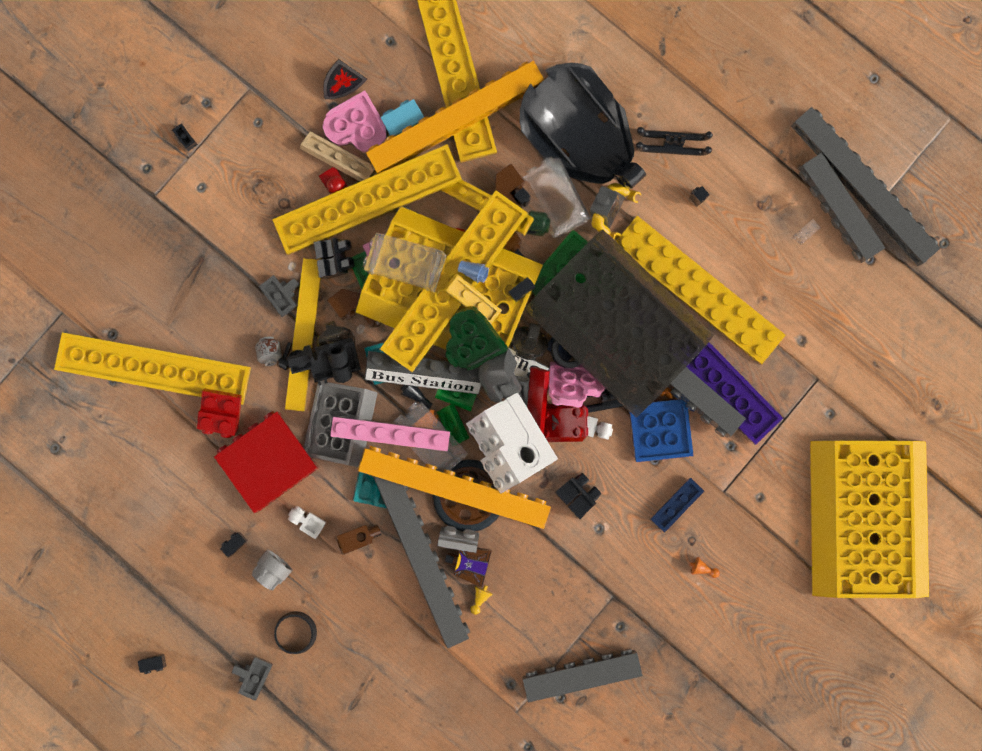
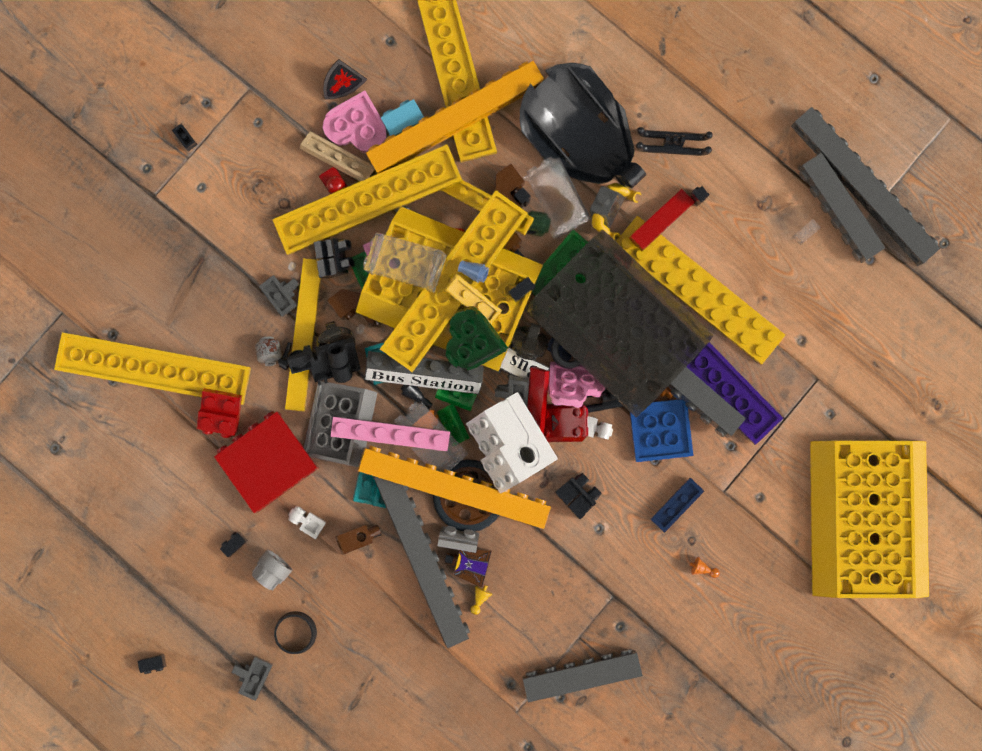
(498, 376): dark grey brick -> none
(661, 220): none -> red tile

